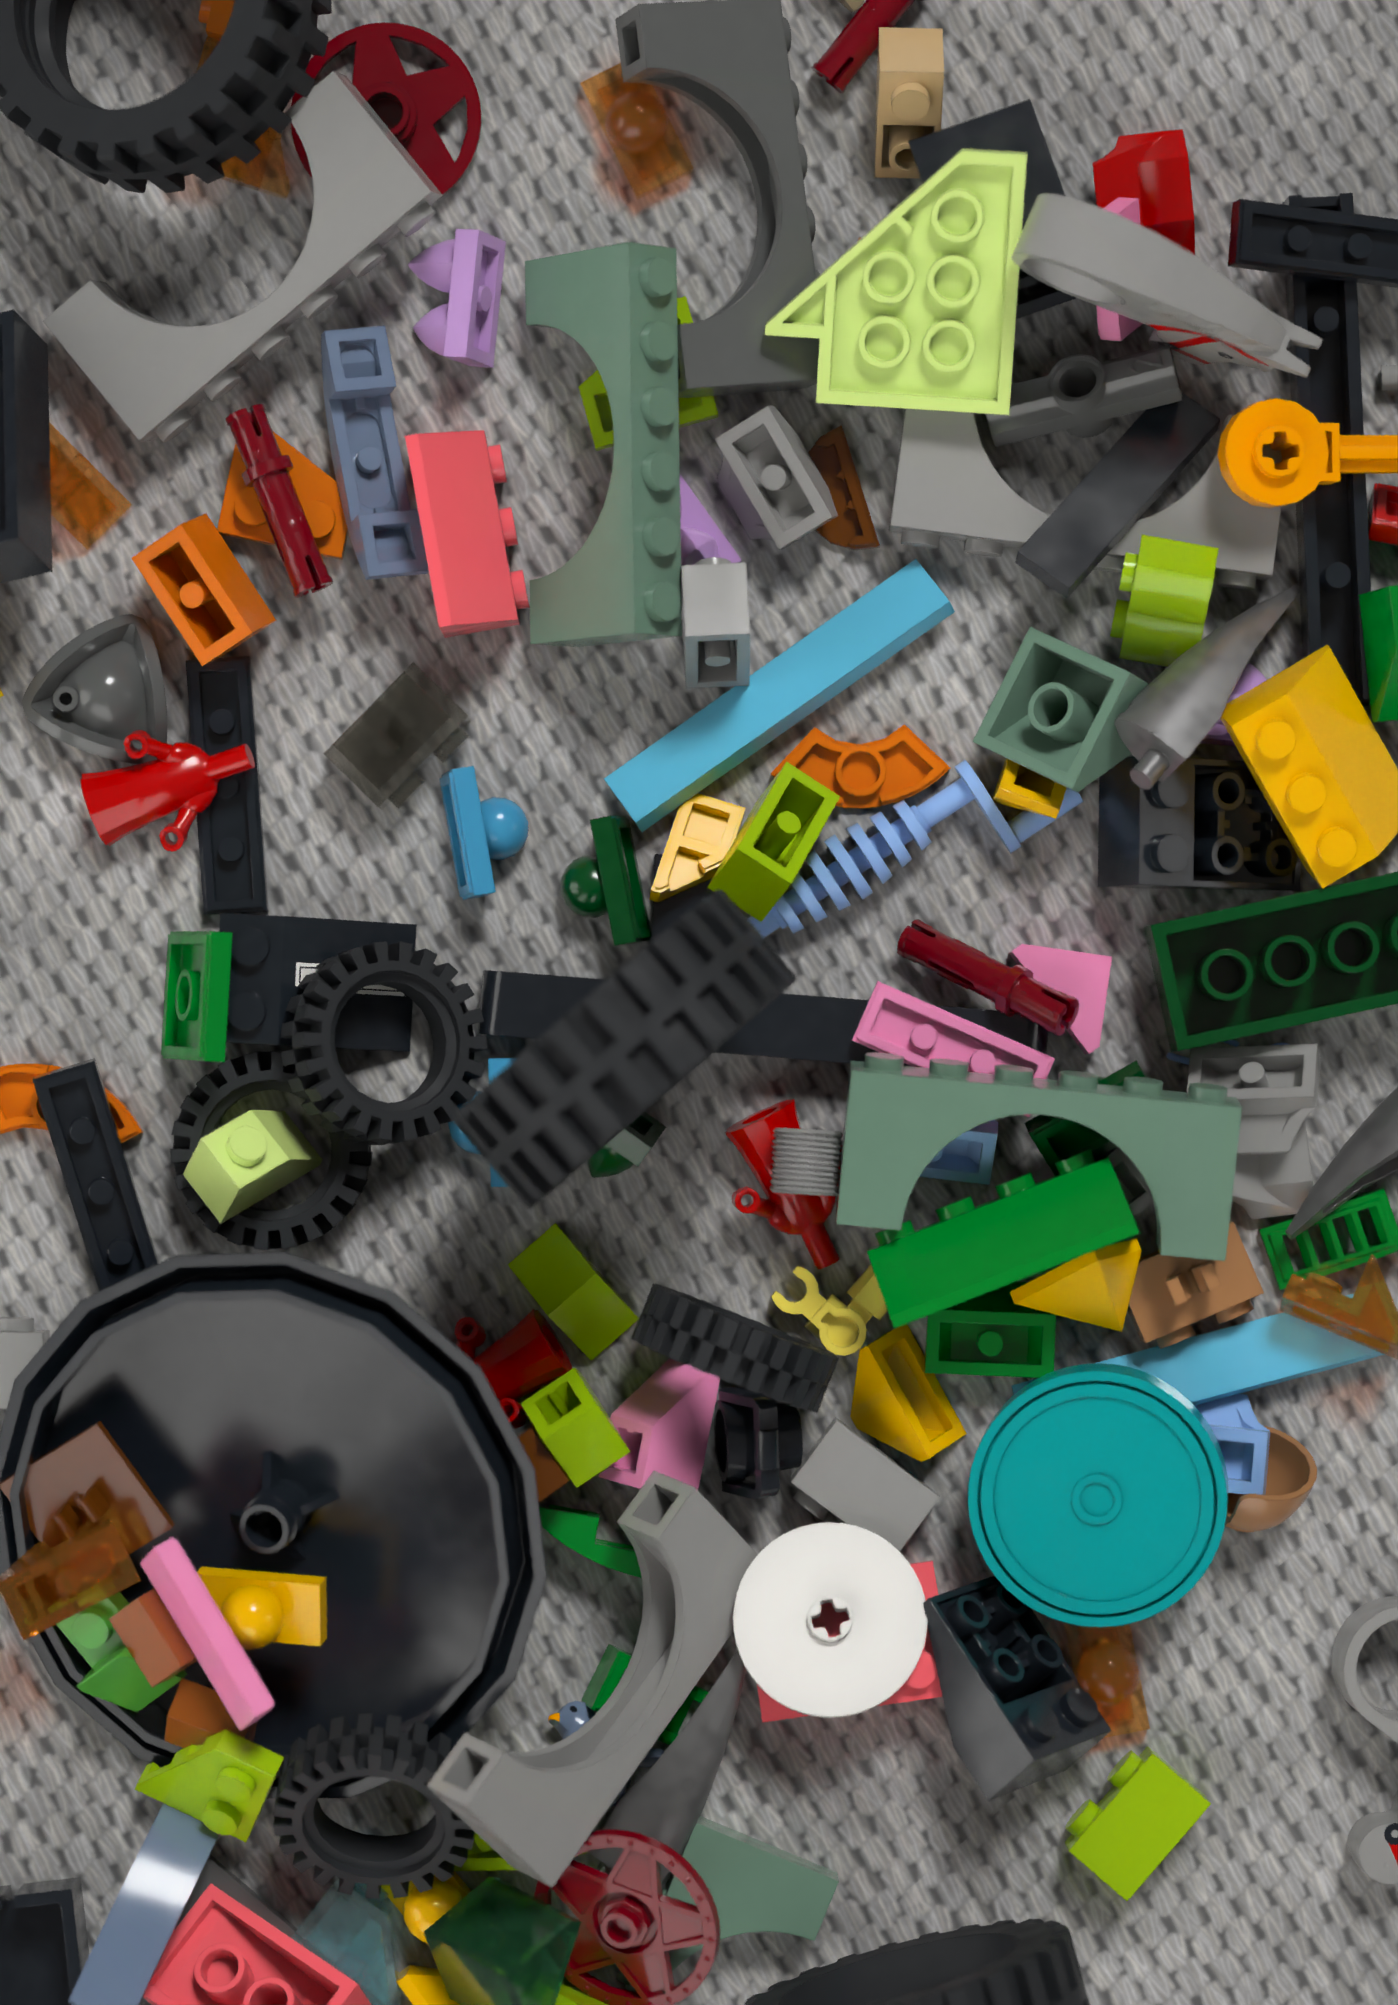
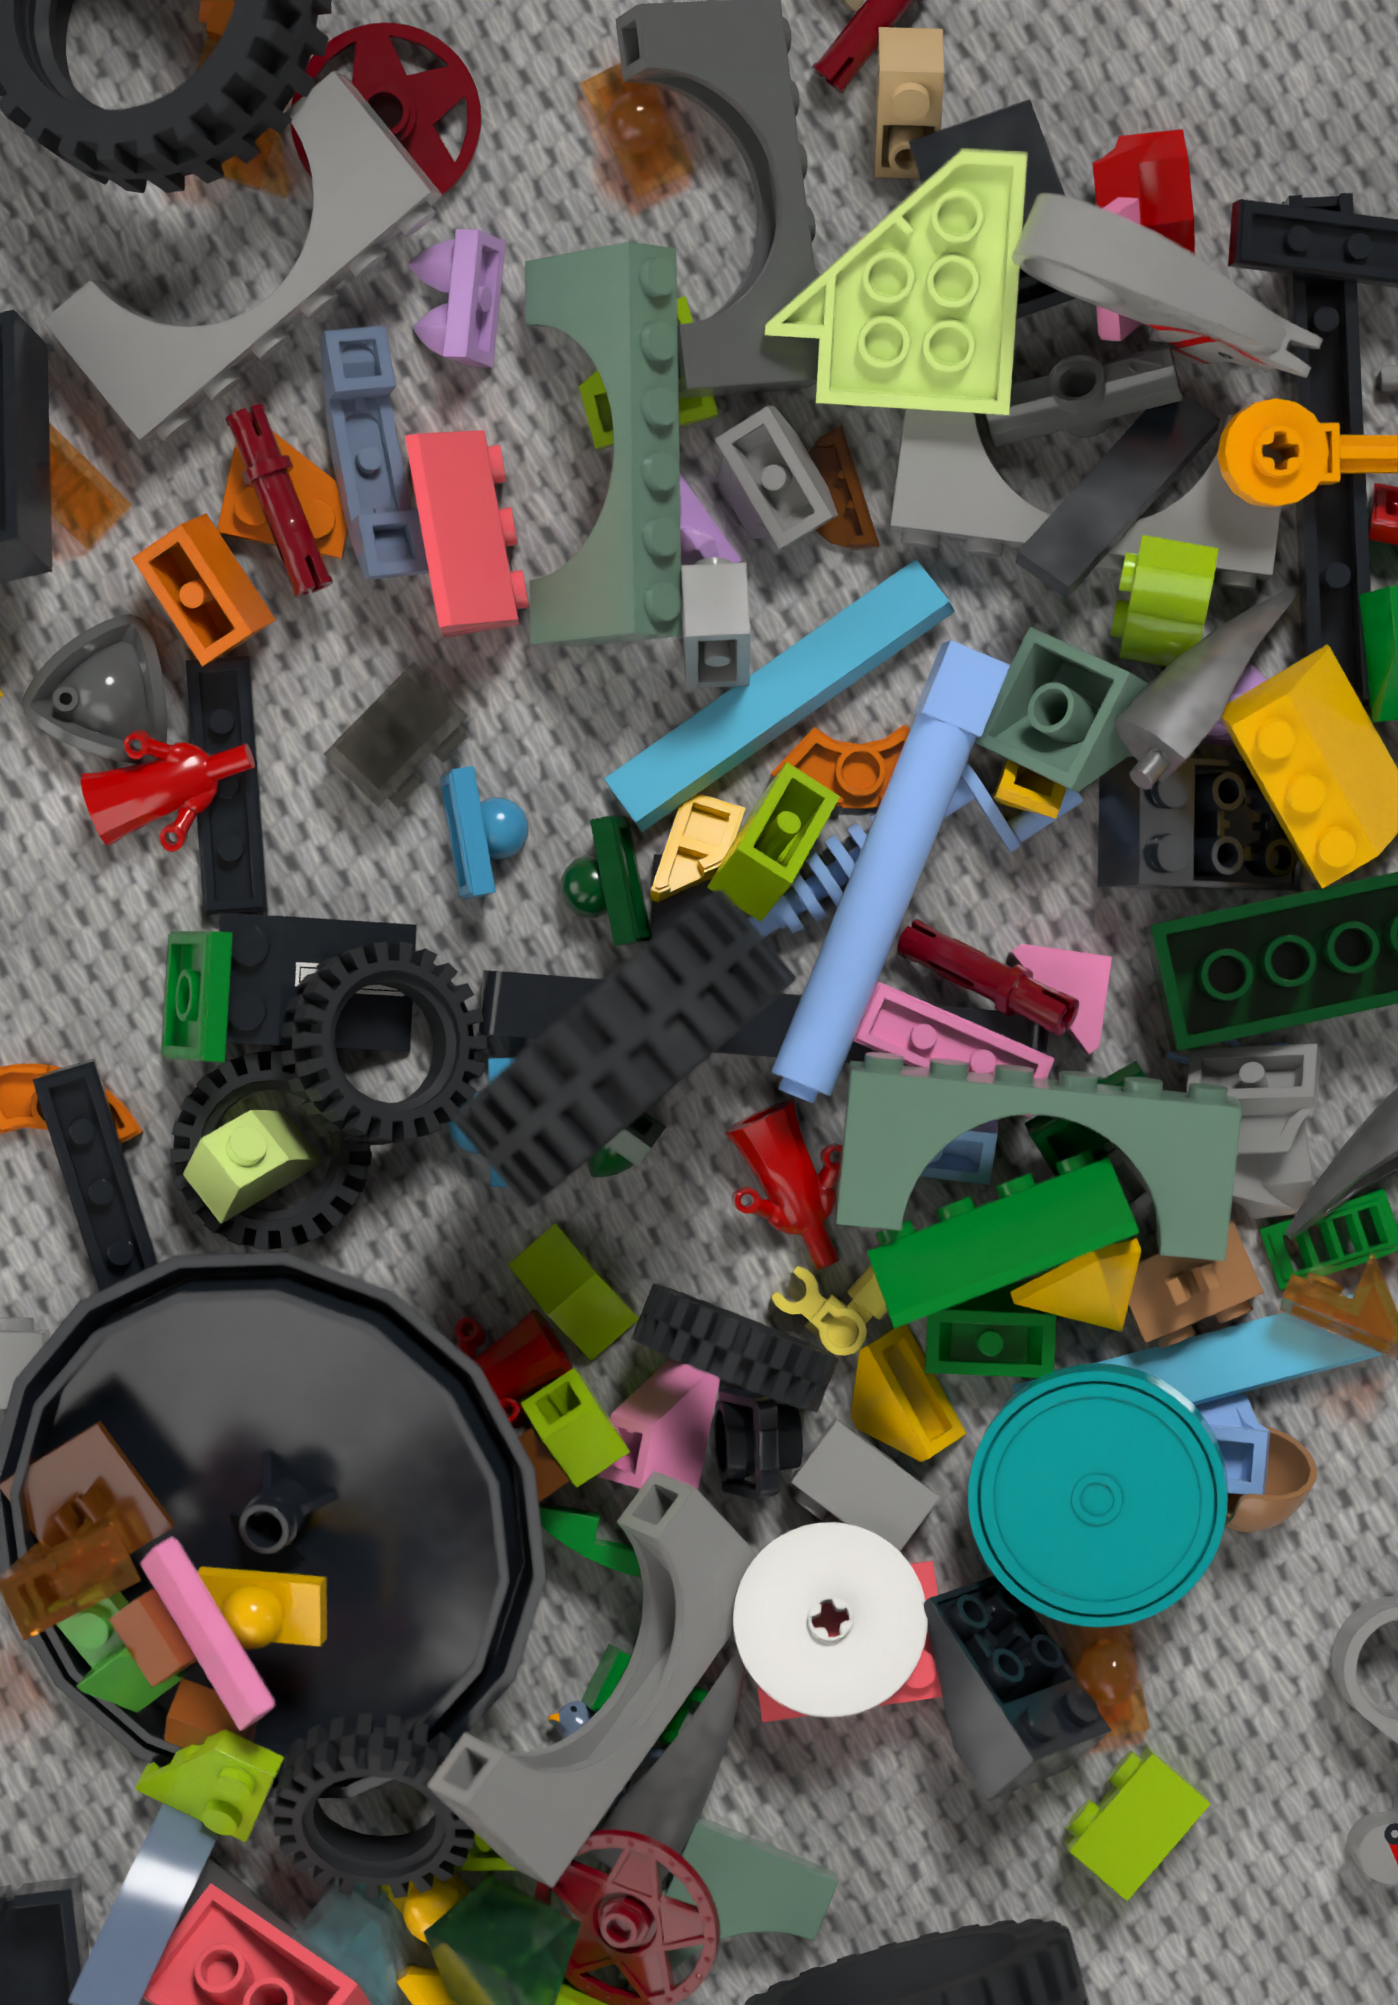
(806, 1161): light grey piece -> none
(946, 725): none -> light blue brick

